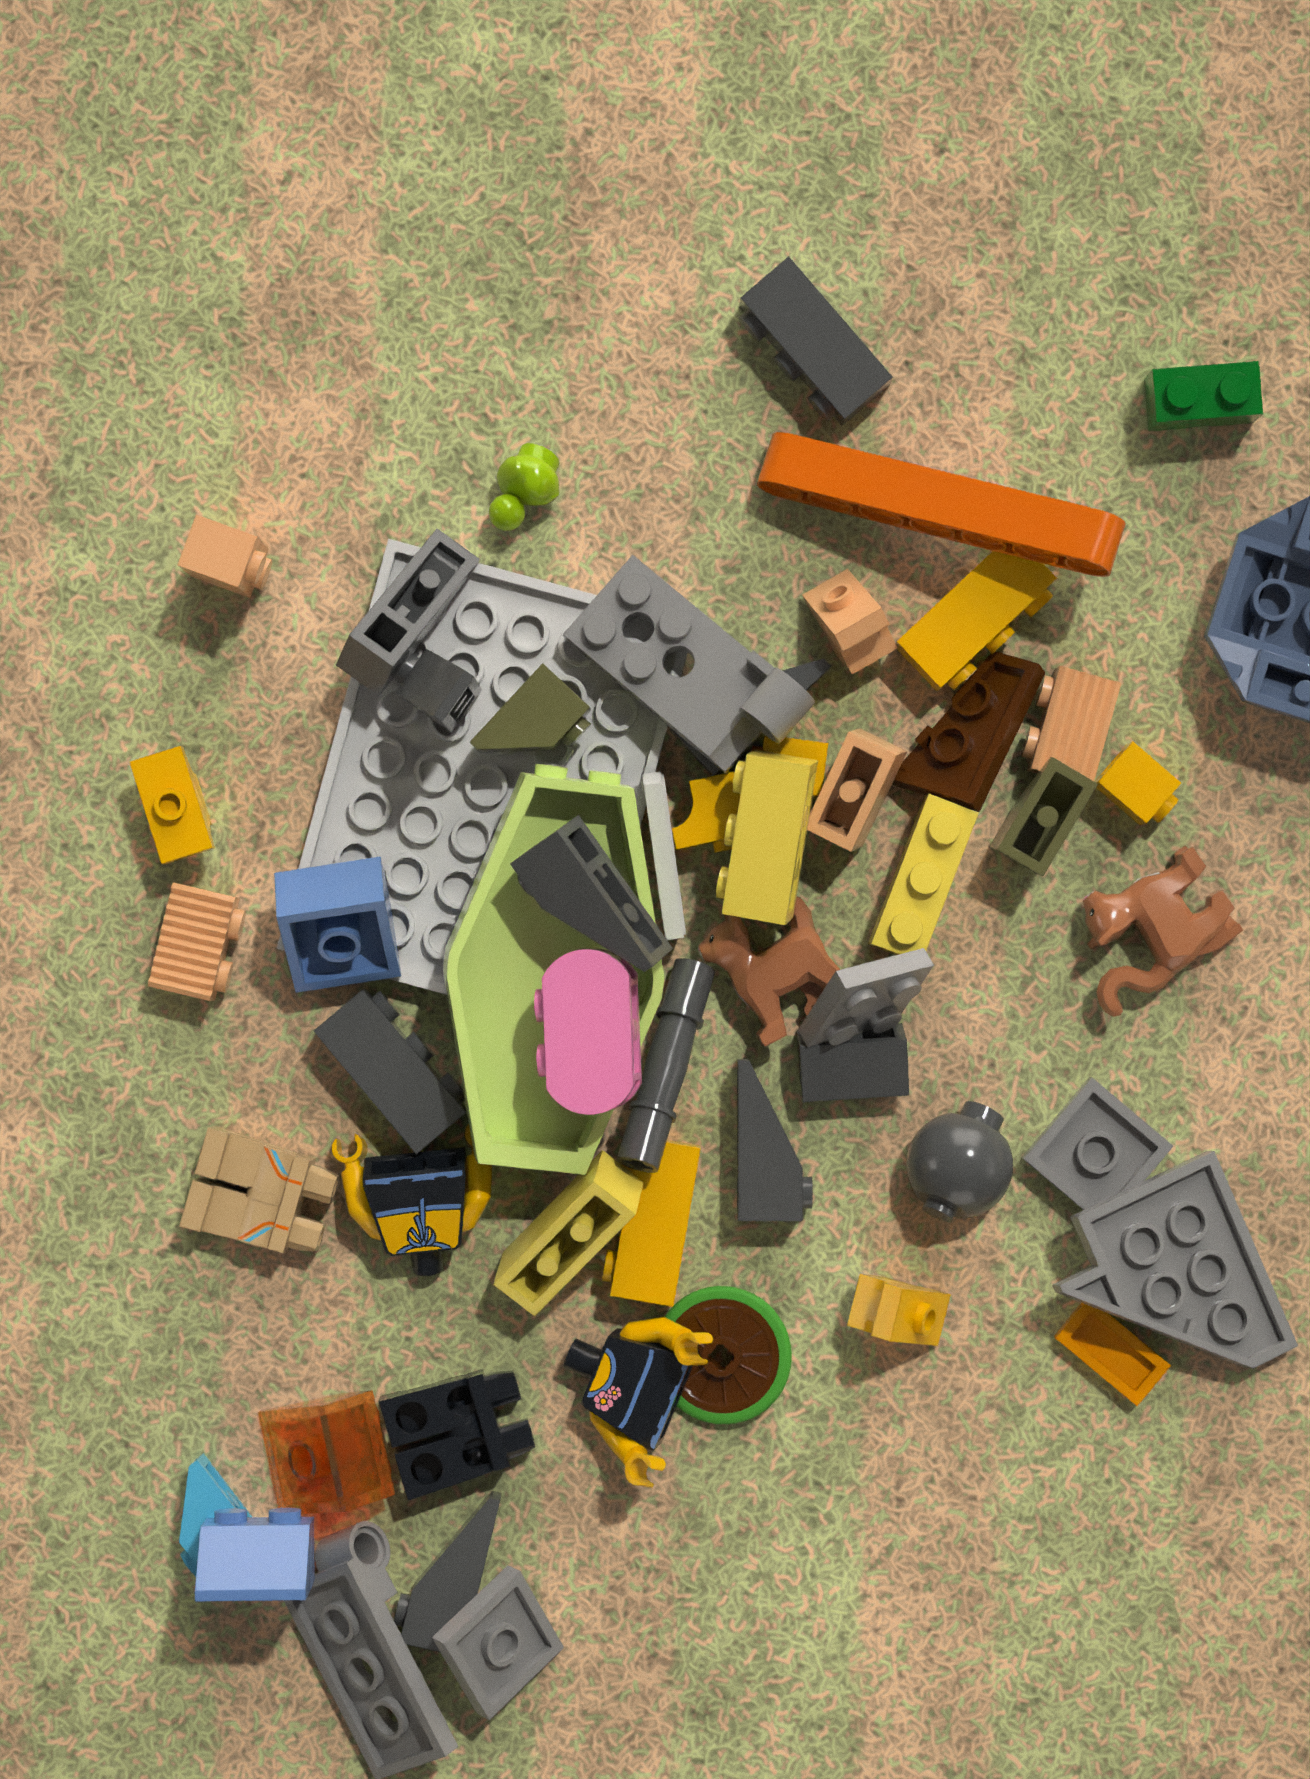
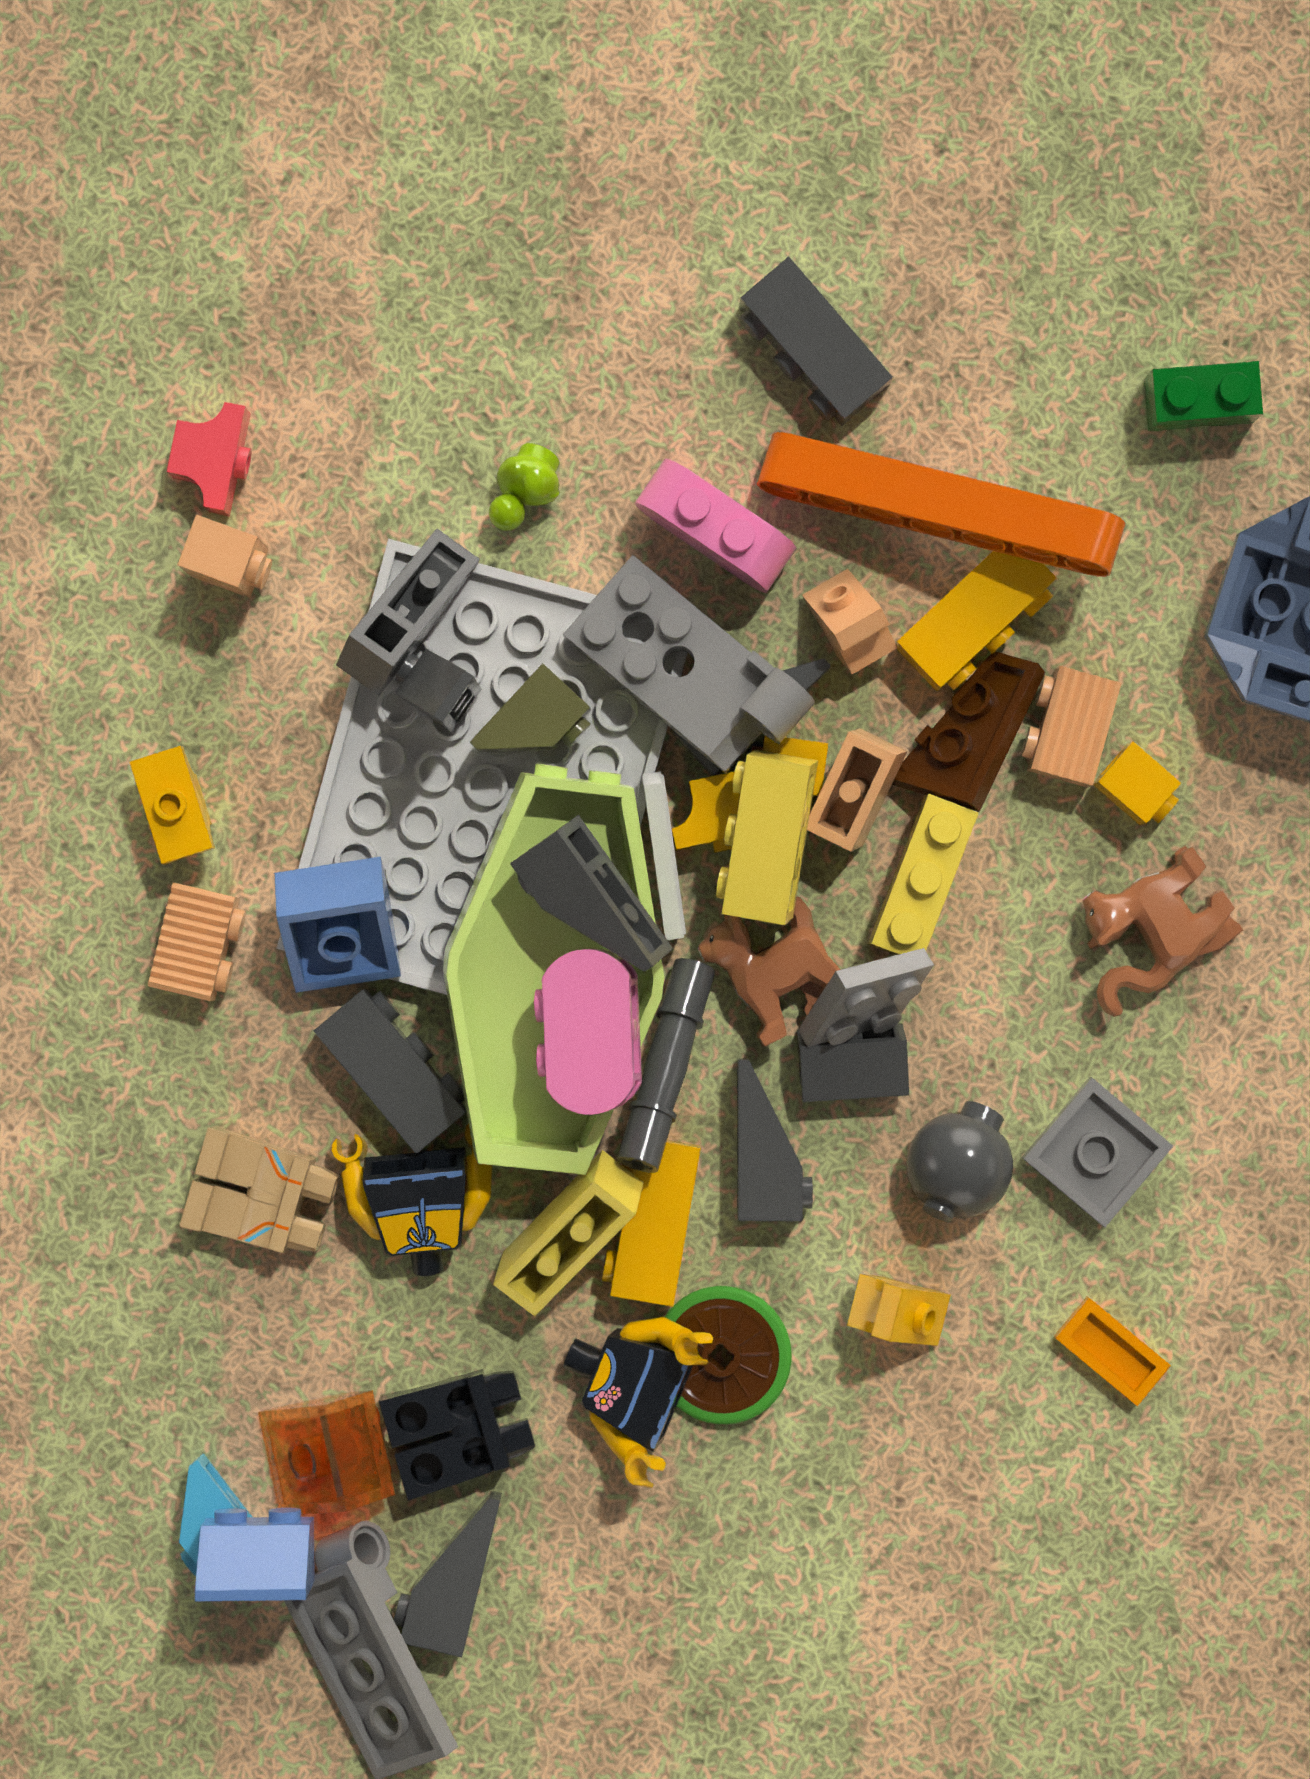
(213, 456): none -> coral brick
(498, 1642): light grey plate -> none
(715, 525): none -> bright pink brick
(1044, 816): olive slope -> none
(1181, 1265): light grey wing -> none

